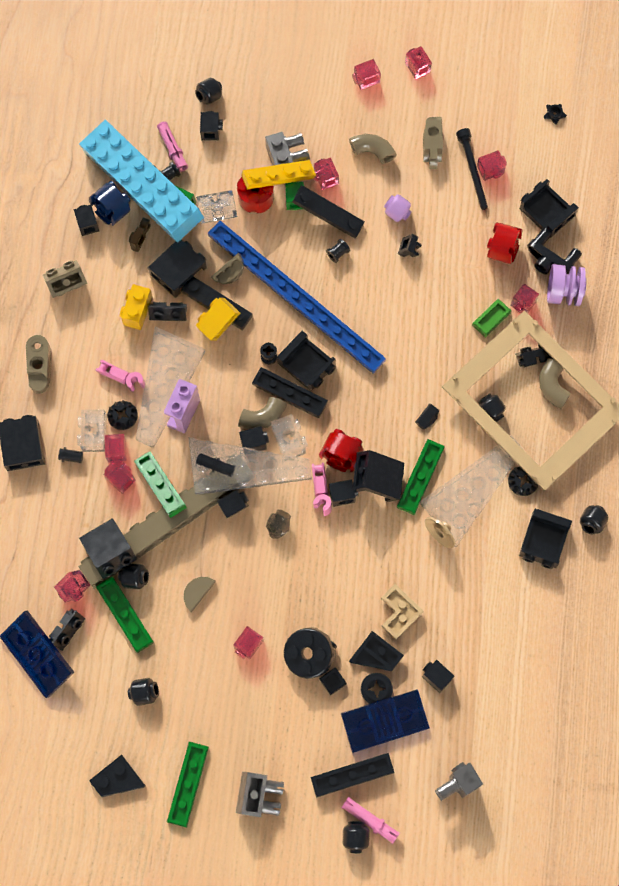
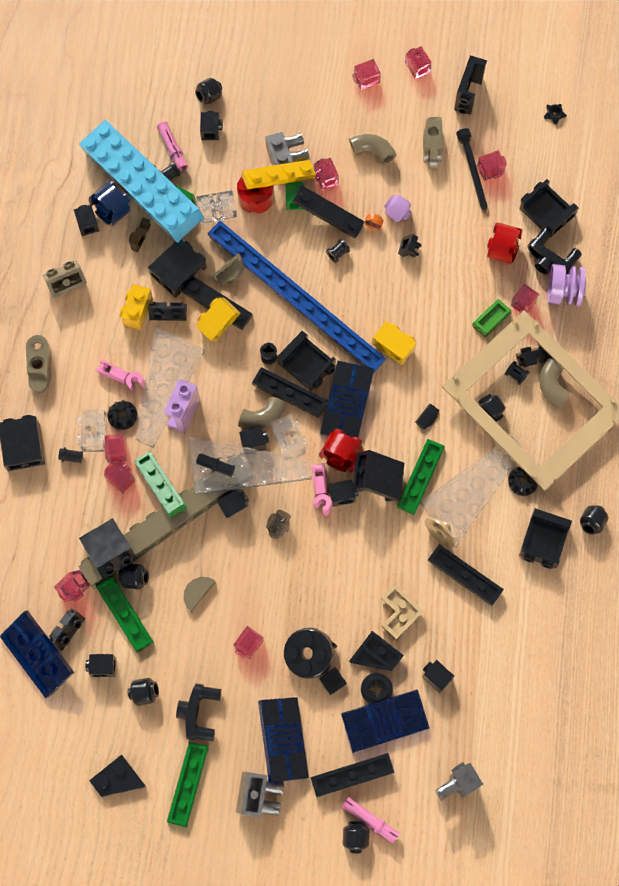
(101, 665): none -> black brick
(189, 712): none -> black connector
(283, 739): none -> black tile
(347, 399): none -> black tile
(374, 221): none -> orange tile
(394, 342): none -> yellow brick
(465, 575): none -> black plate
(473, 73): none -> black panel
(517, 373): none -> black bush

